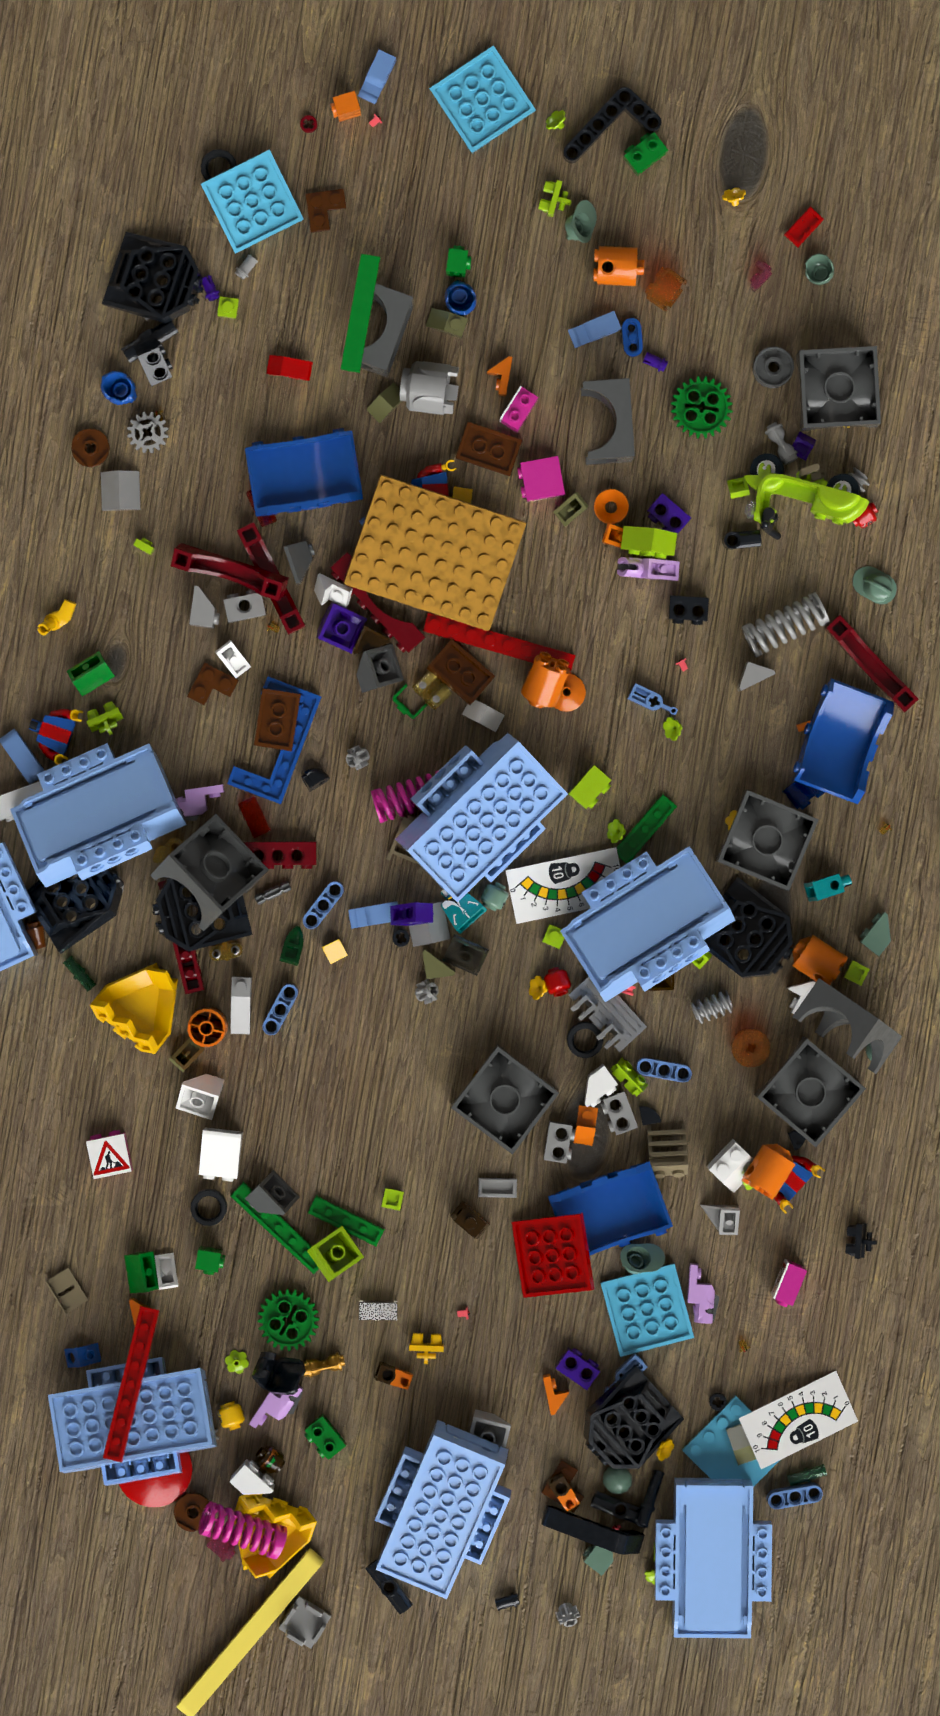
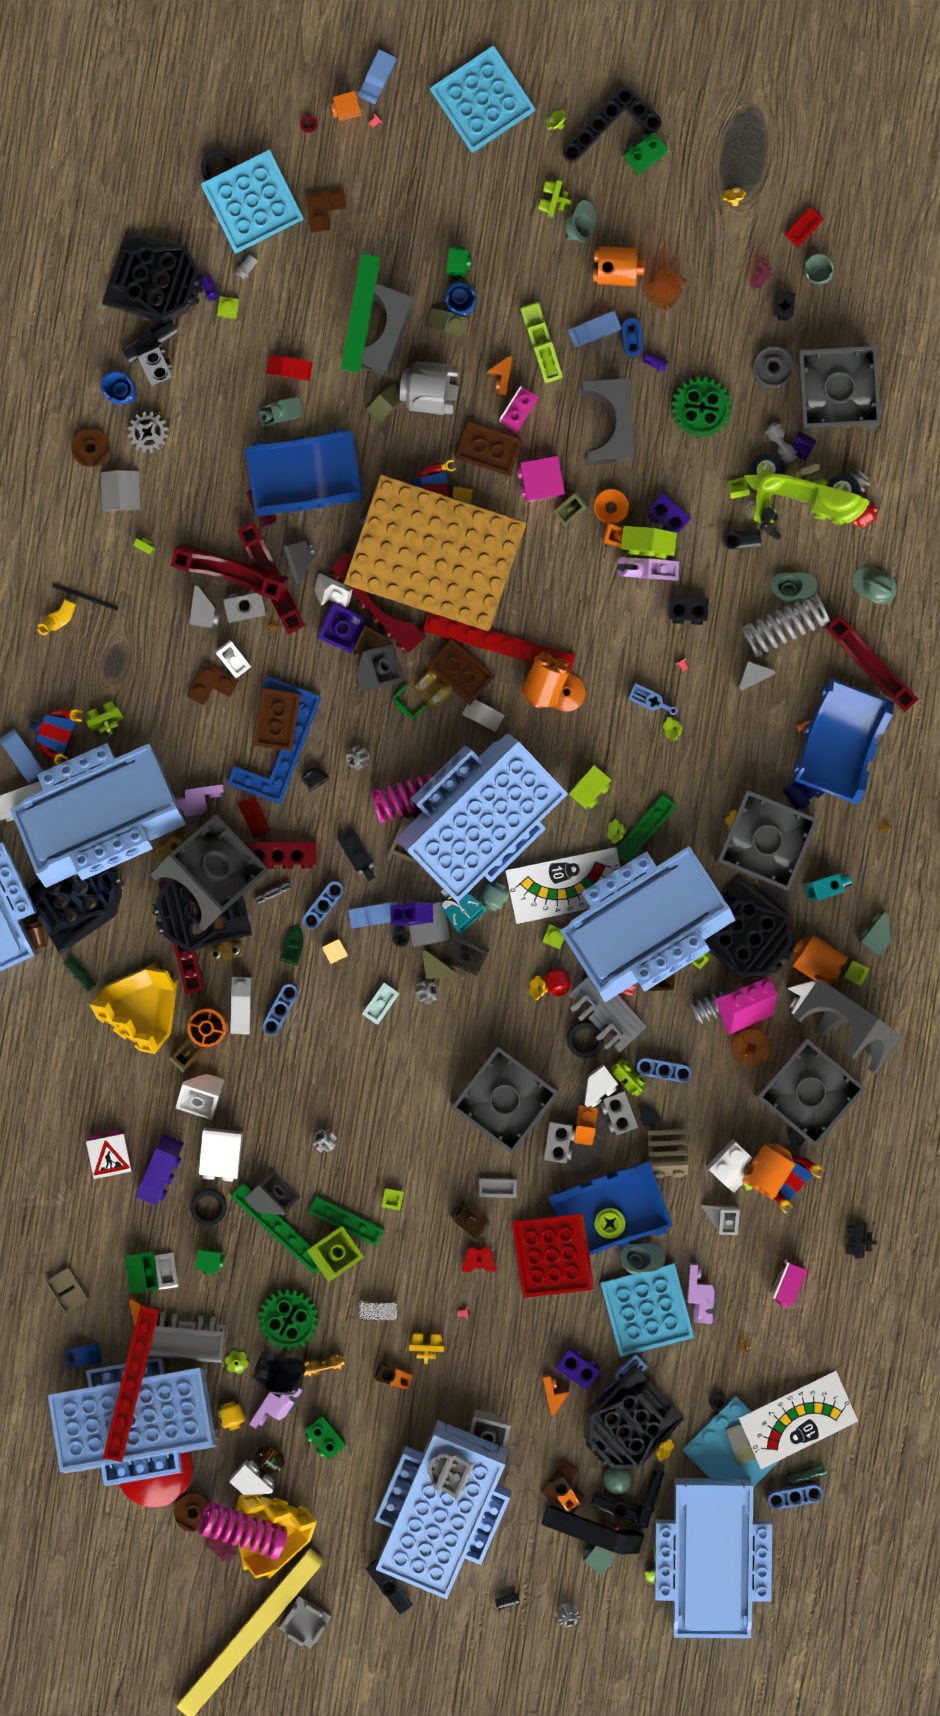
(85, 597): none -> black axle
(90, 673): green brick -> none
(160, 1170): none -> dark purple wedge
(187, 1342): none -> light grey hinge
(280, 412): none -> sand green slope
(324, 1140): none -> light grey gear
(357, 854): none -> black hinge
(380, 1003): none -> light aqua plate
(450, 1473): none -> light grey slope
(486, 1261): none -> red animal
(541, 342): none -> lime slope
(609, 1232): none -> lime gear
(747, 1004): none -> dark pink slope
(789, 299): none -> black brick
(793, 586): none -> sand green piece

